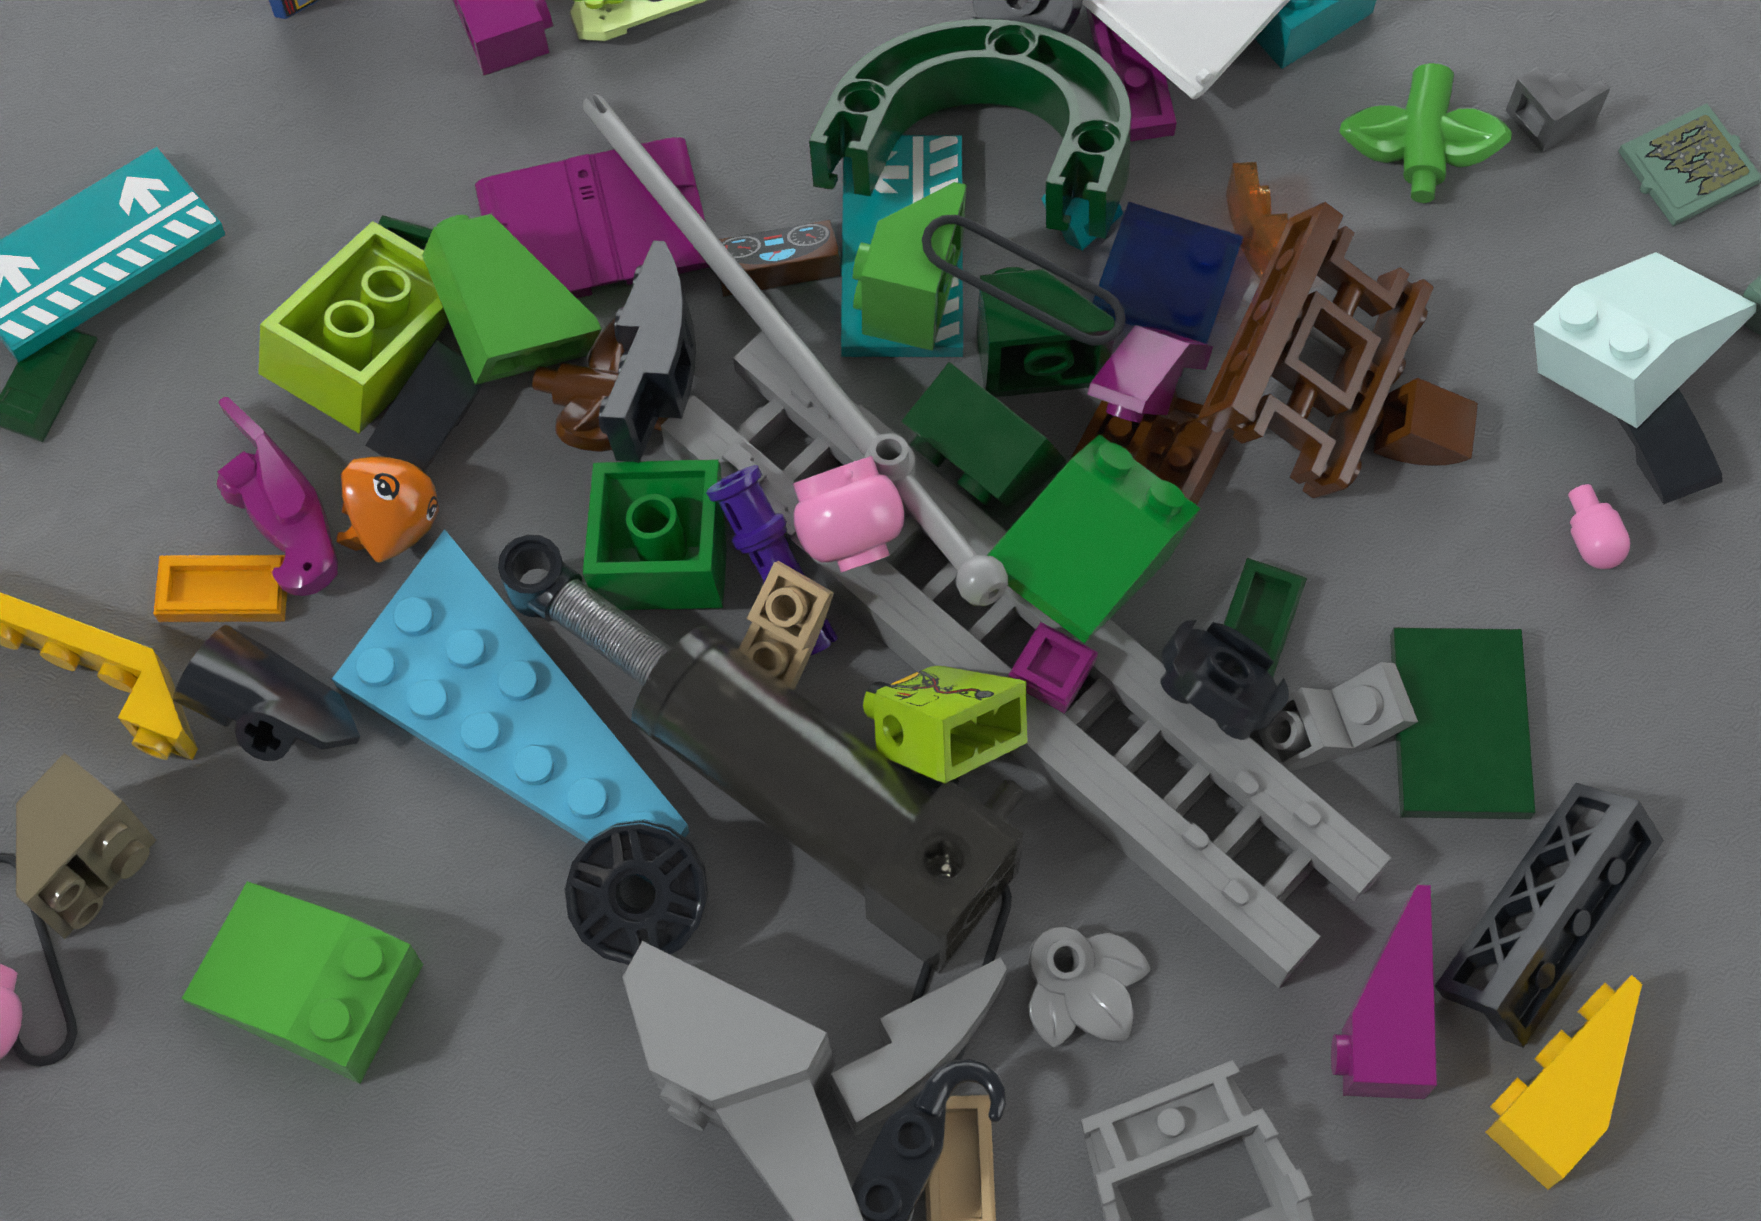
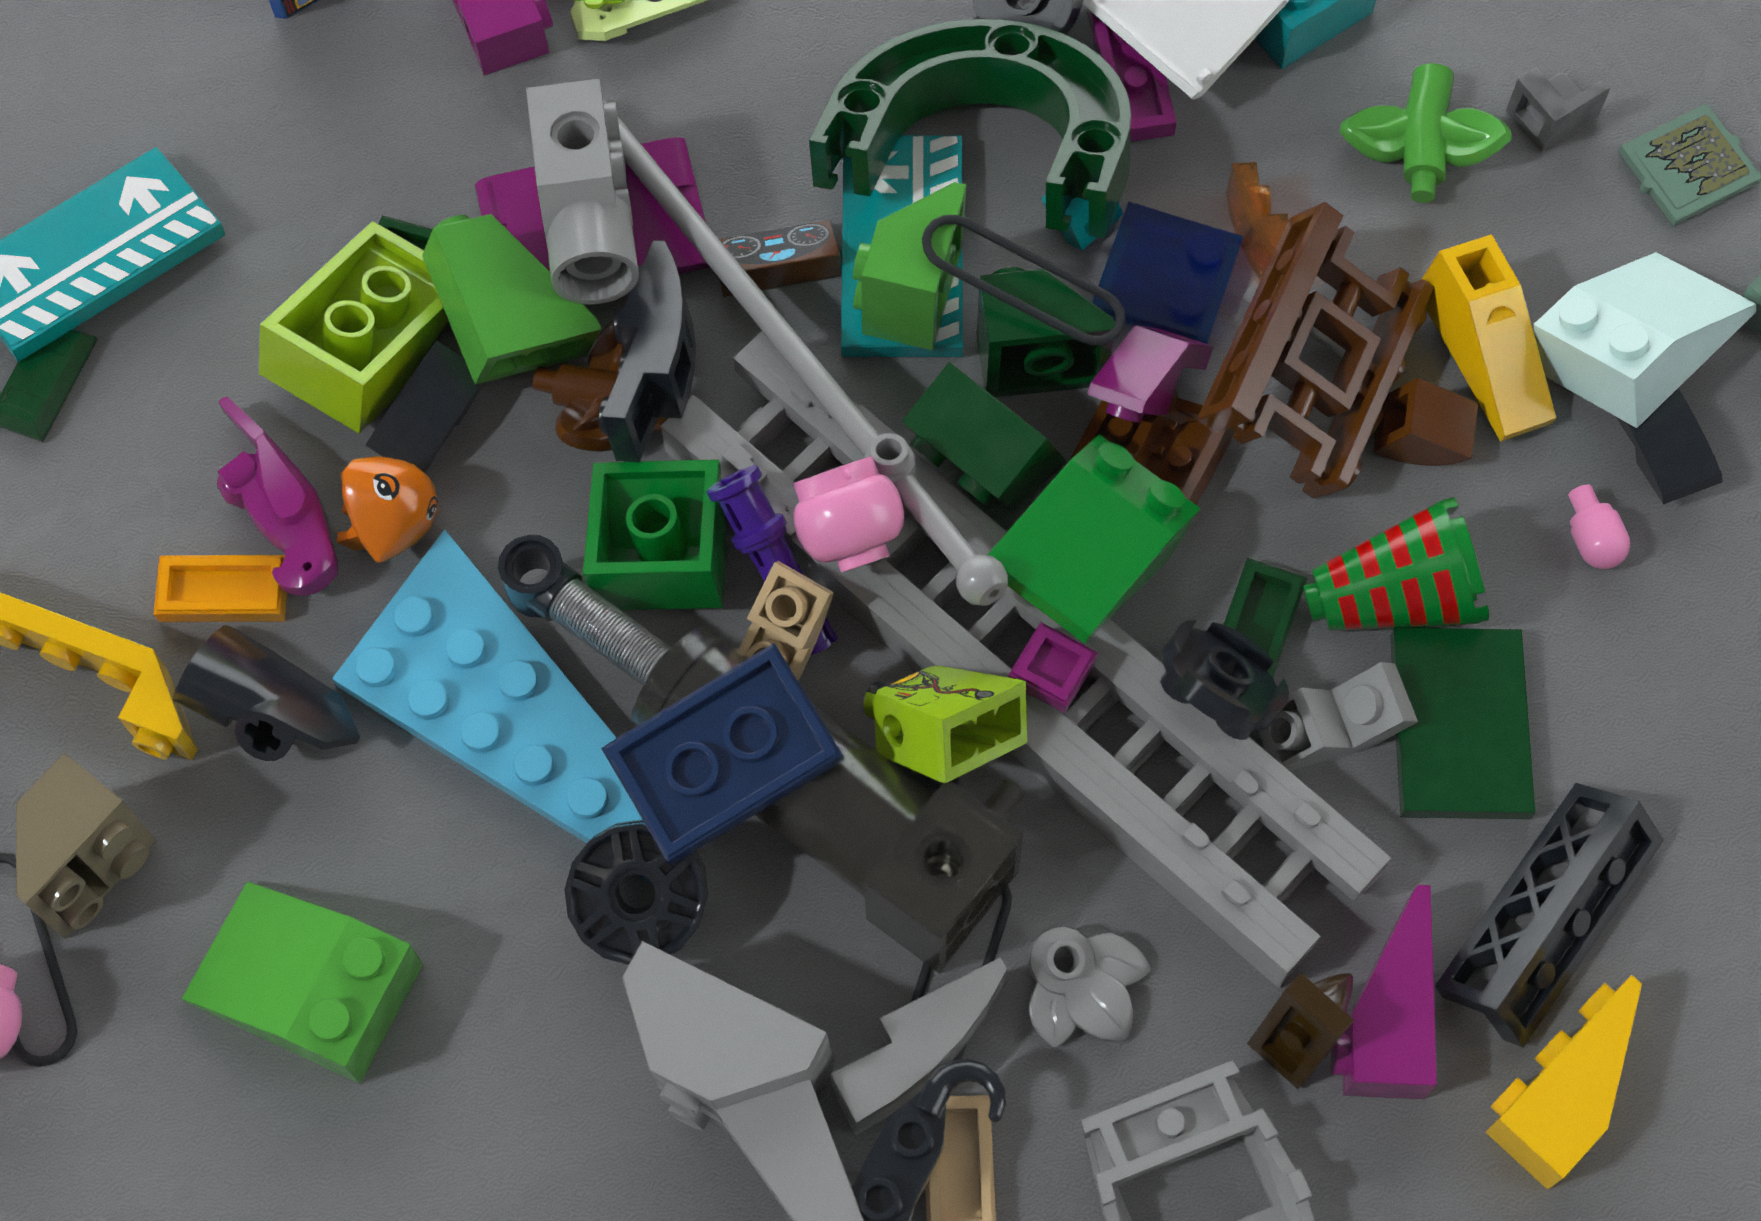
(578, 195): none -> light grey brick
(722, 754): none -> dark blue tile
(1304, 1026): none -> dark brown tile
(1403, 577): none -> green cone
(1490, 335): none -> yellow slope

